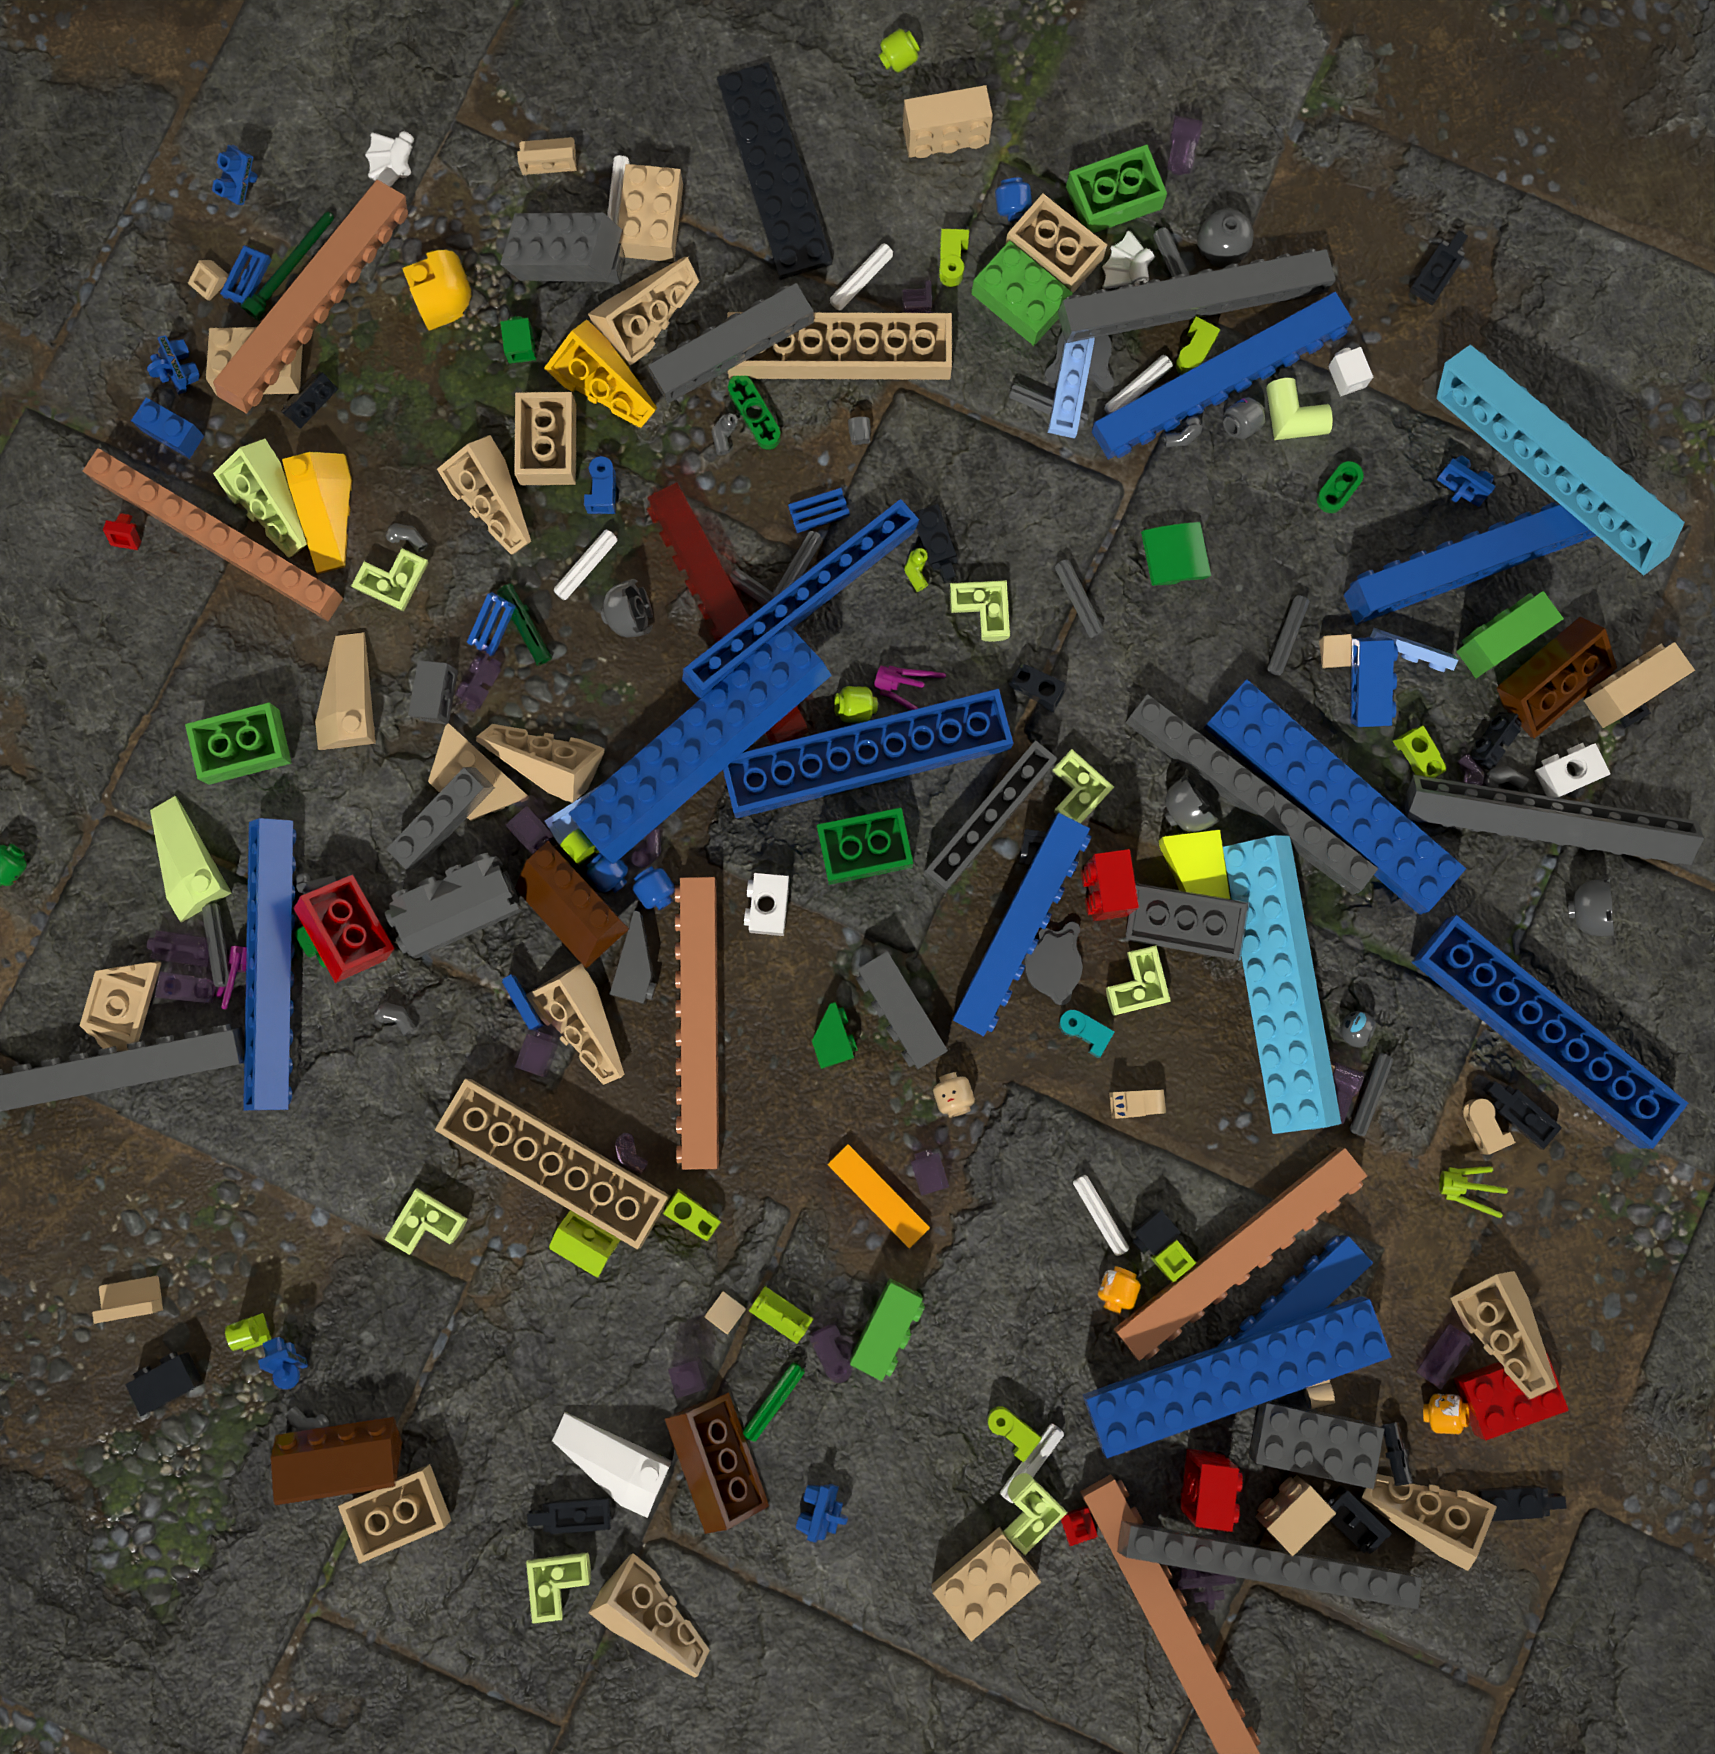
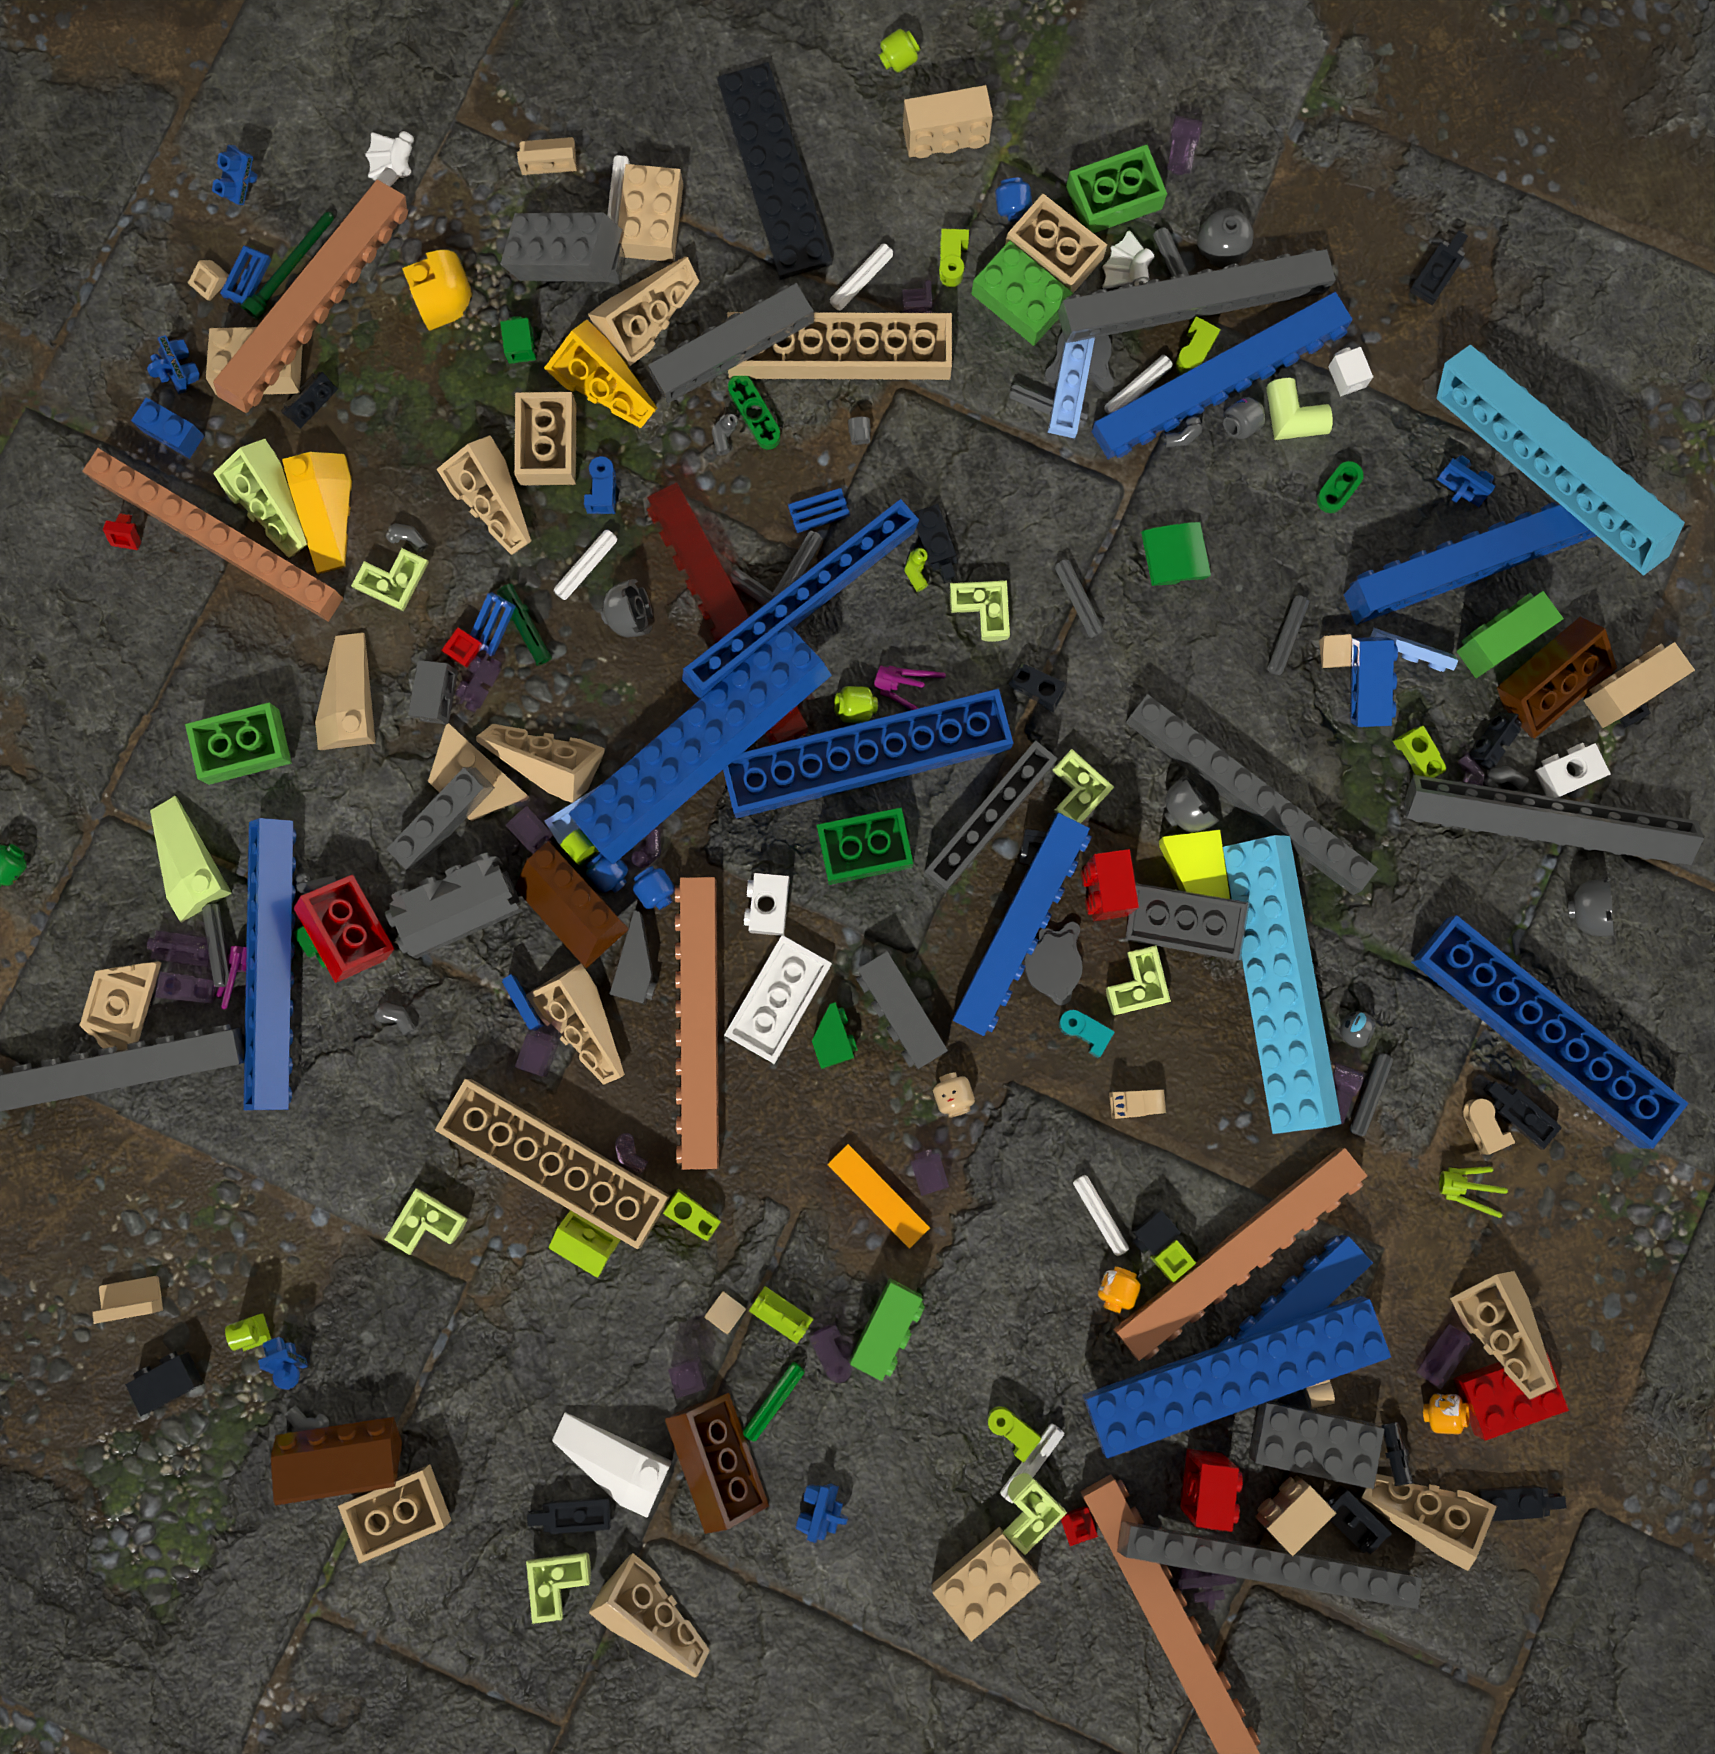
(462, 647): none -> red tile
(778, 999): none -> white plate
(1334, 797): blue brick -> none

